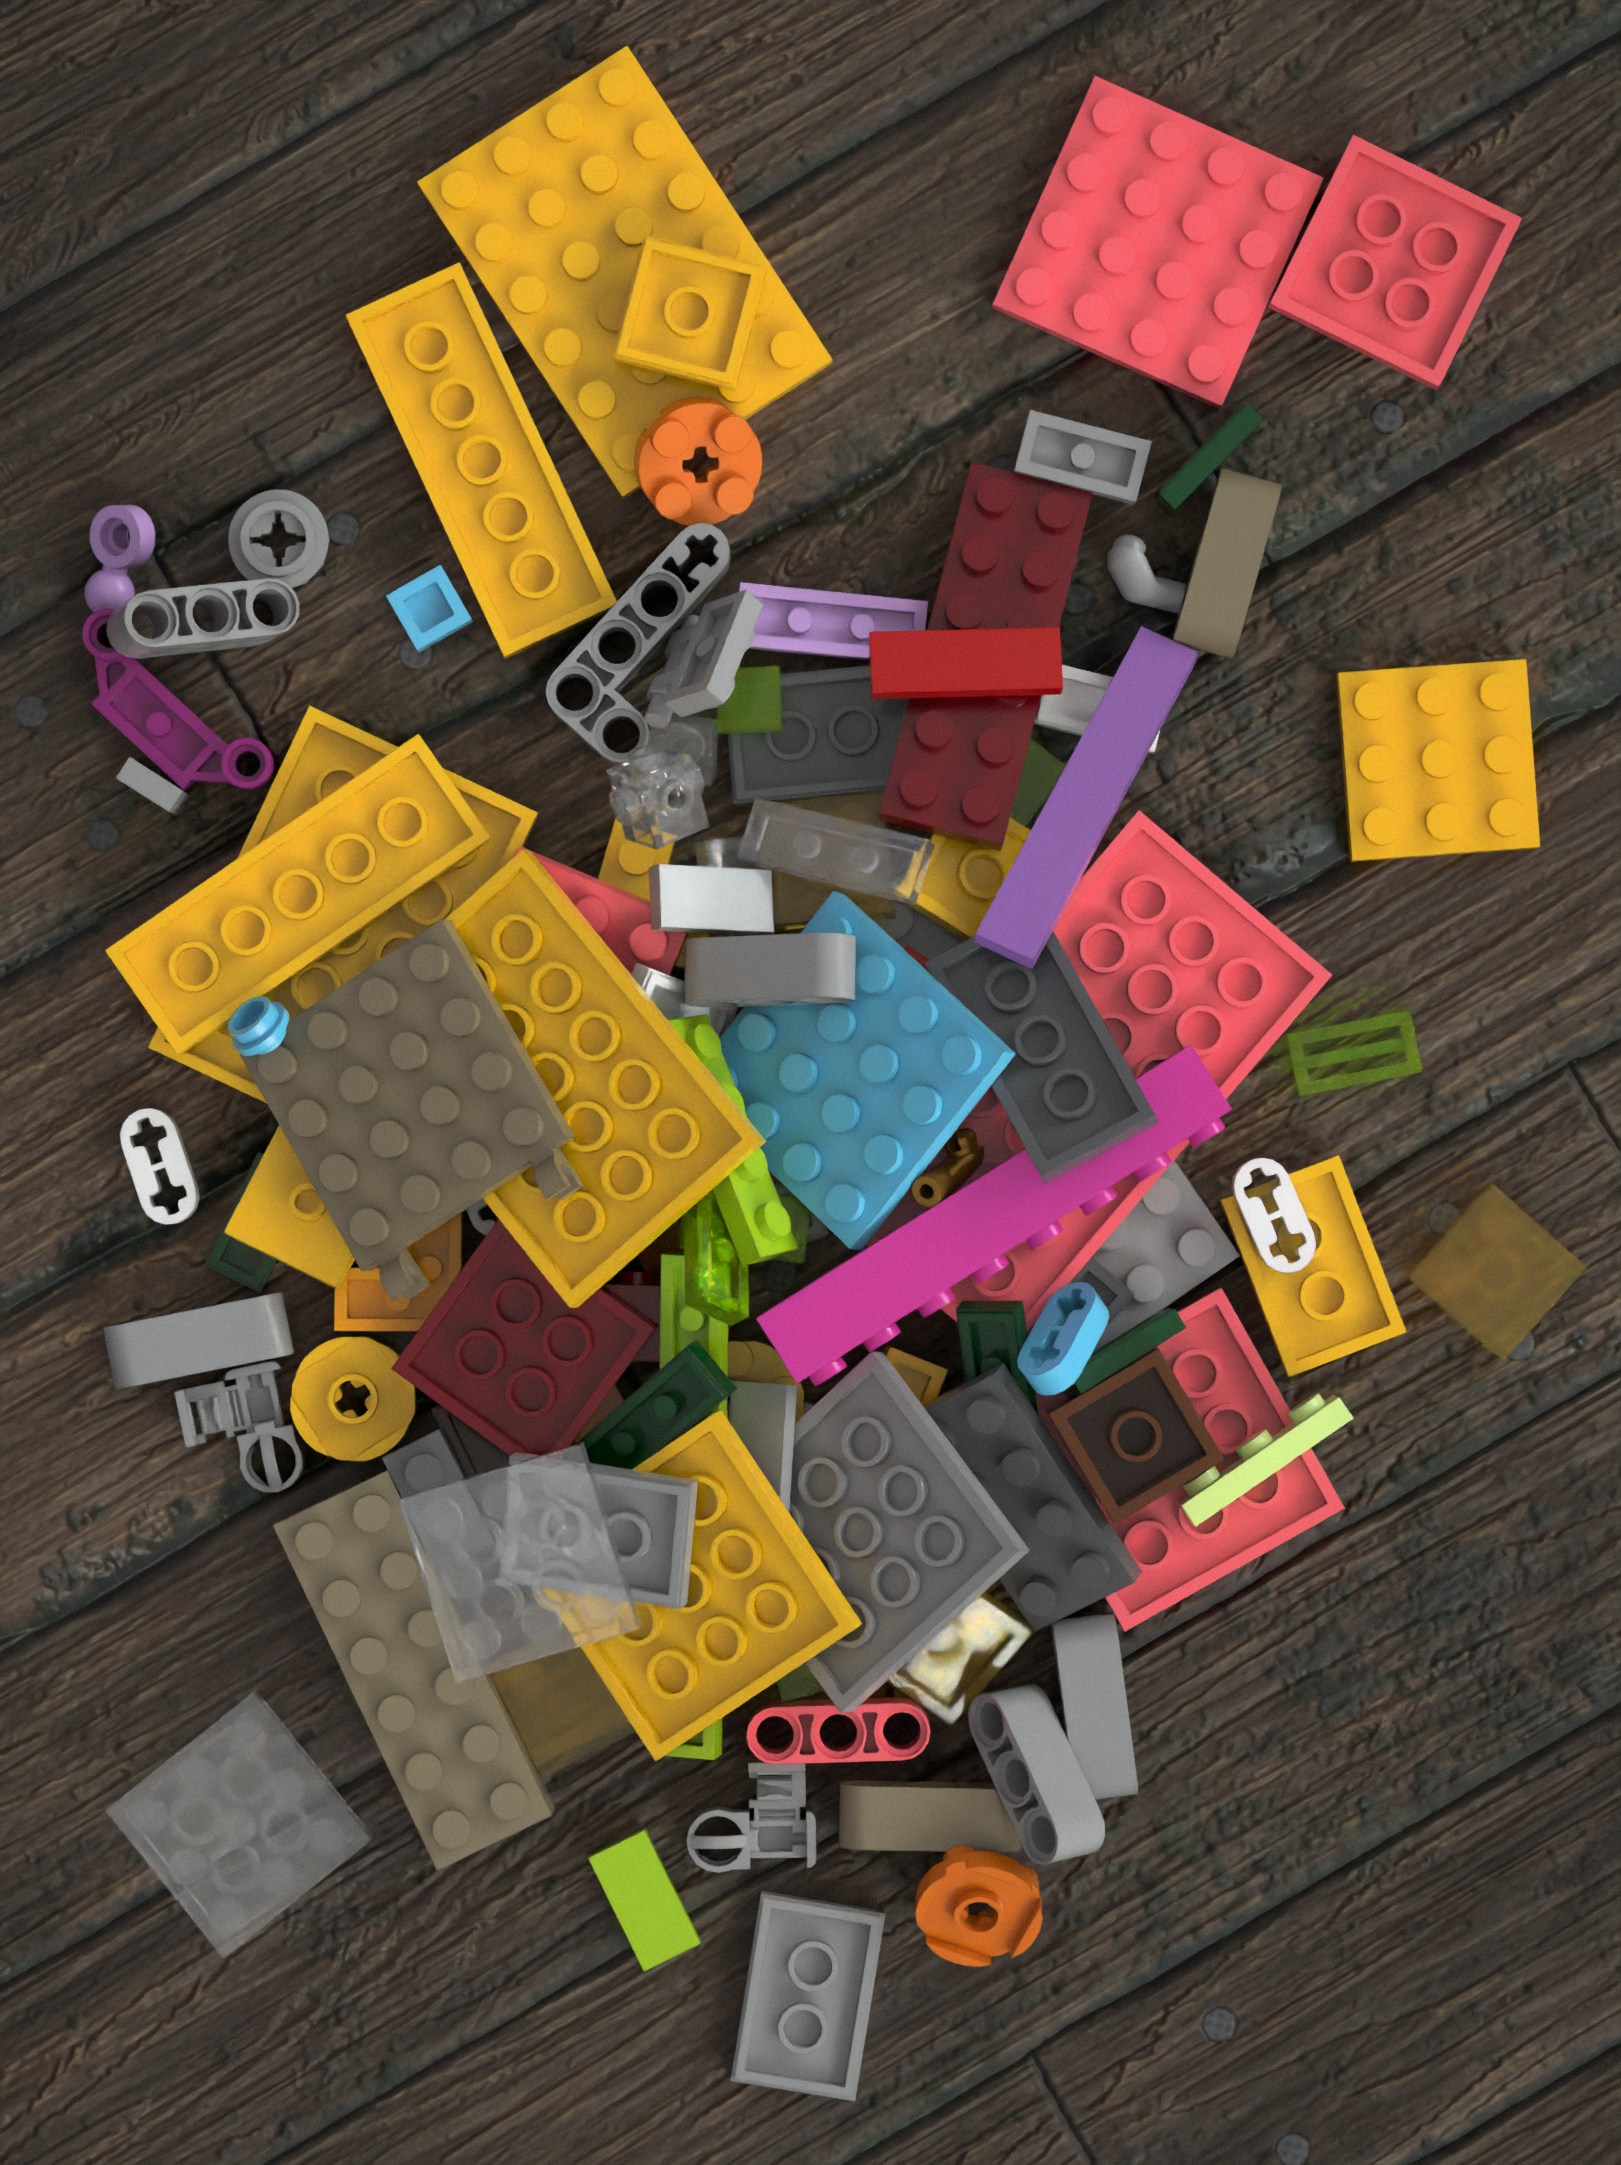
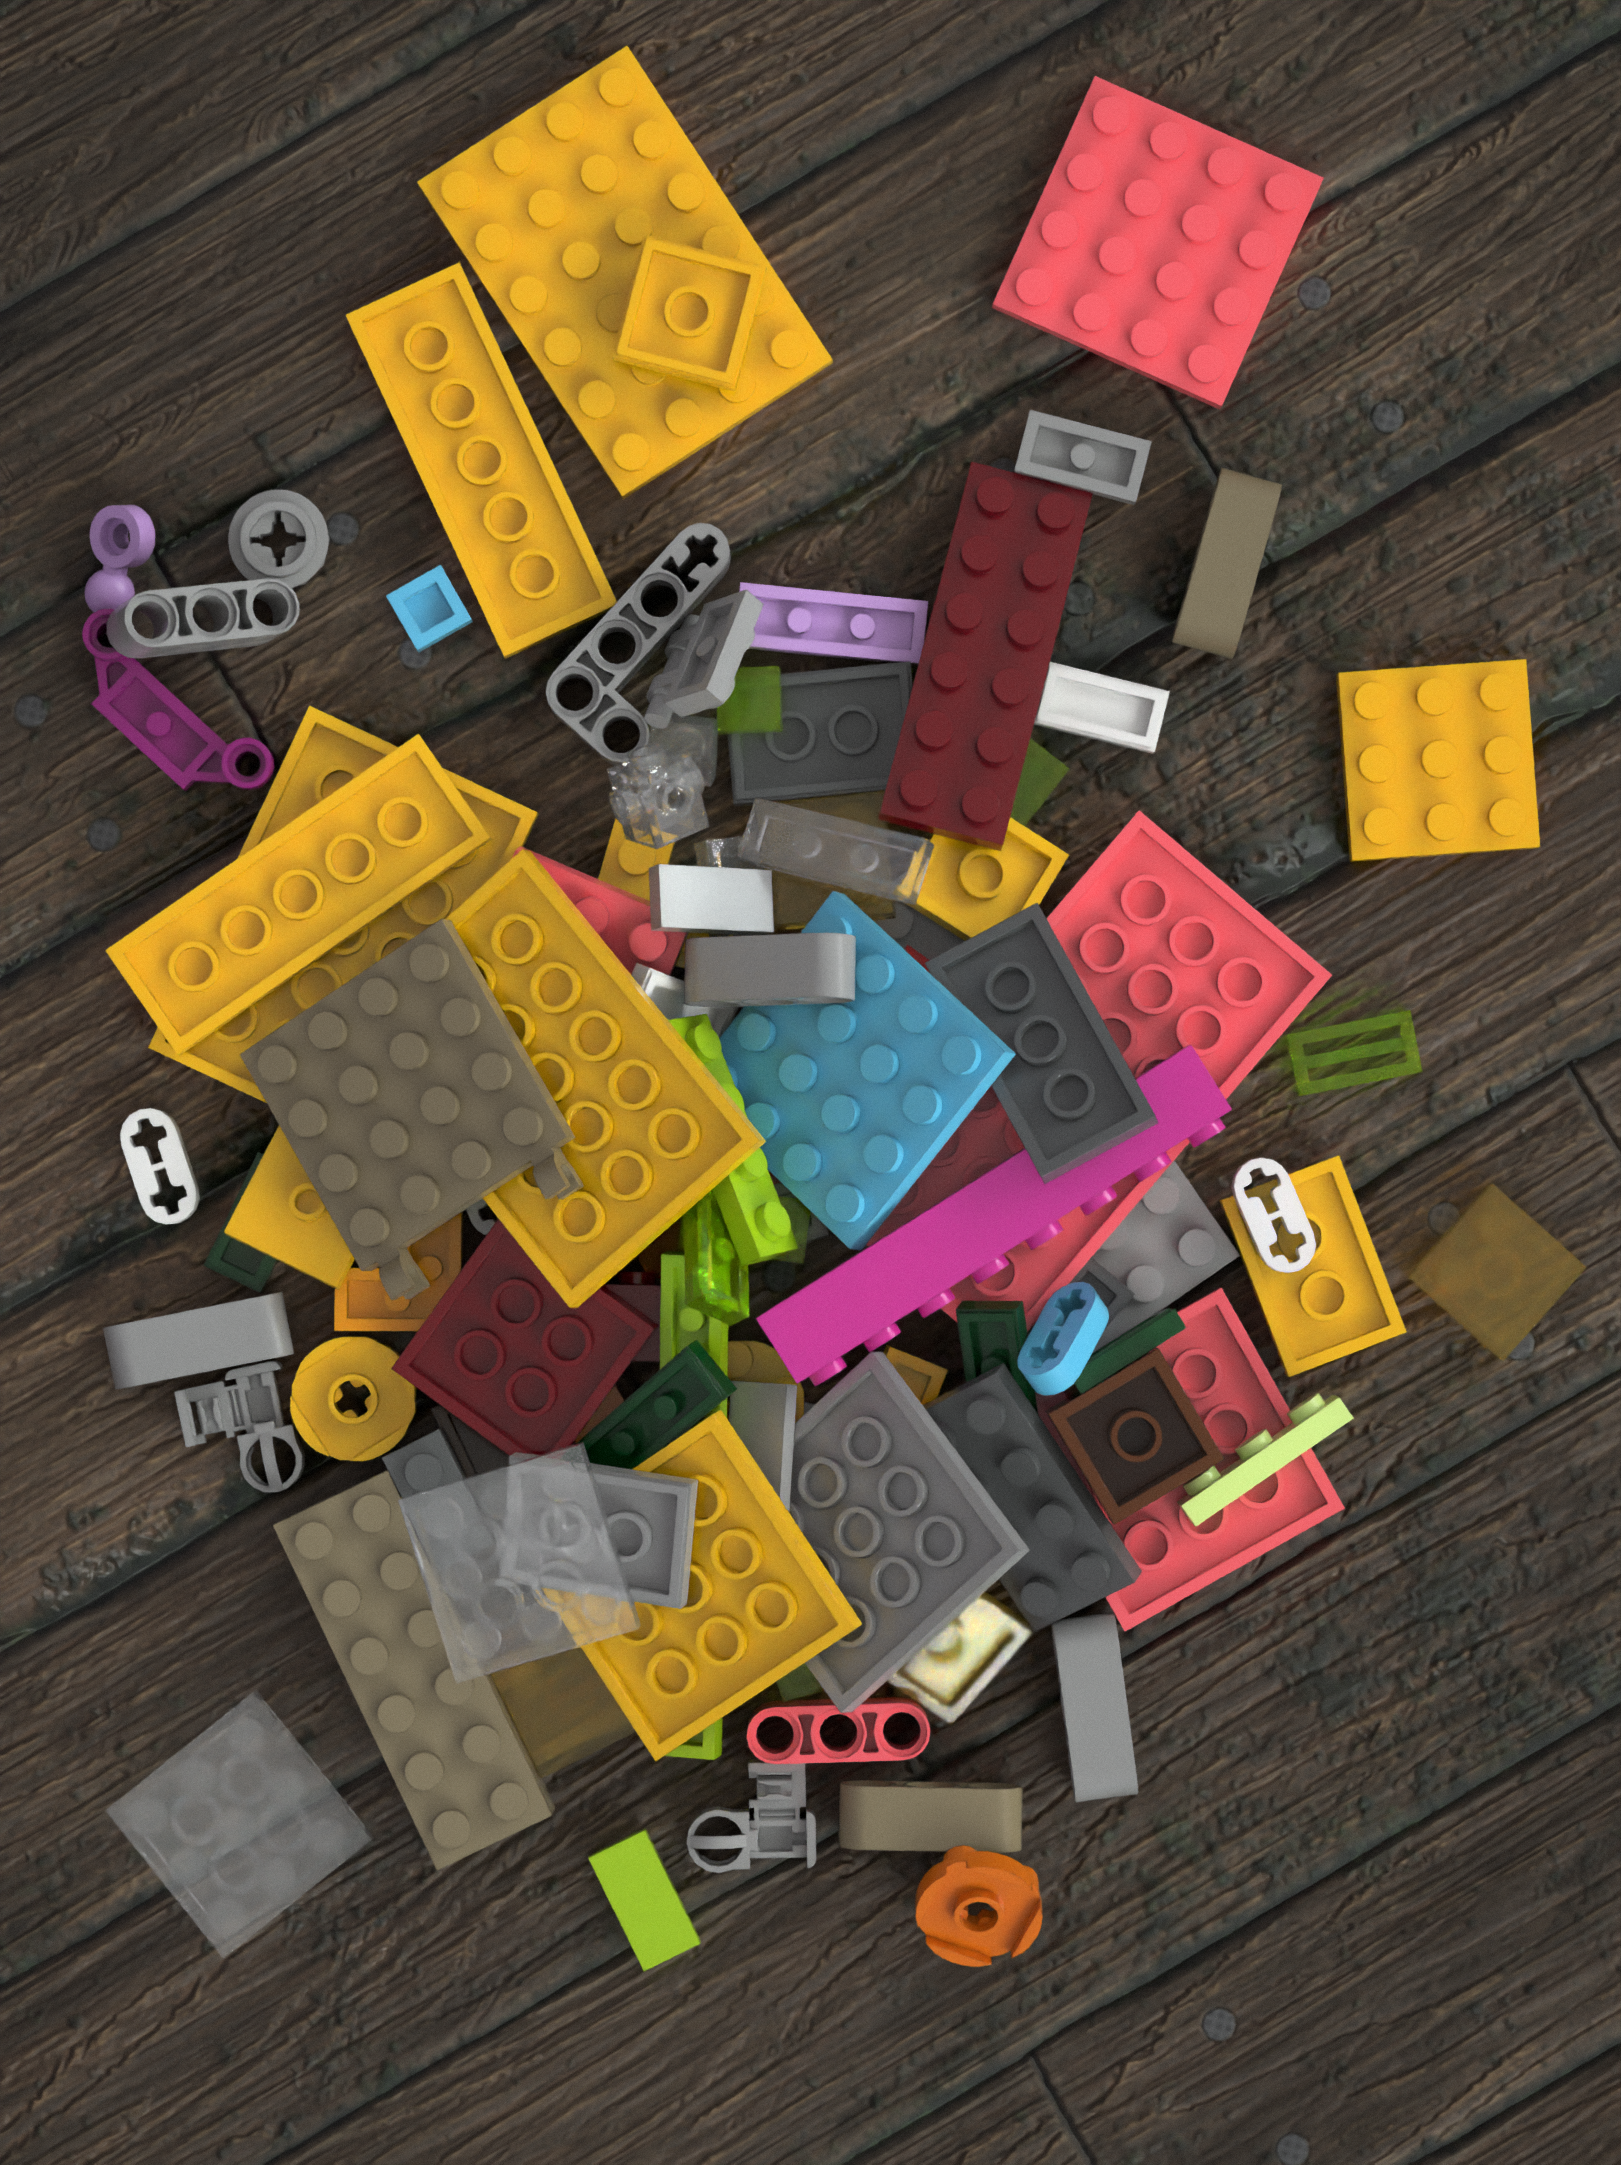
(152, 786): light grey tile -> none
(258, 1026): medium azure plate -> none
(724, 487): orange plate -> none
(808, 1996): light grey tile -> none
(951, 1173): pearl gold arm -> none
(965, 663): red tile -> none
(1036, 1774): light grey beam -> none
(1086, 798): medium lavender tile -> none
(1136, 579): light grey arm -> none
(1208, 459): dark green tile -> none
(1395, 262): coral plate -> none

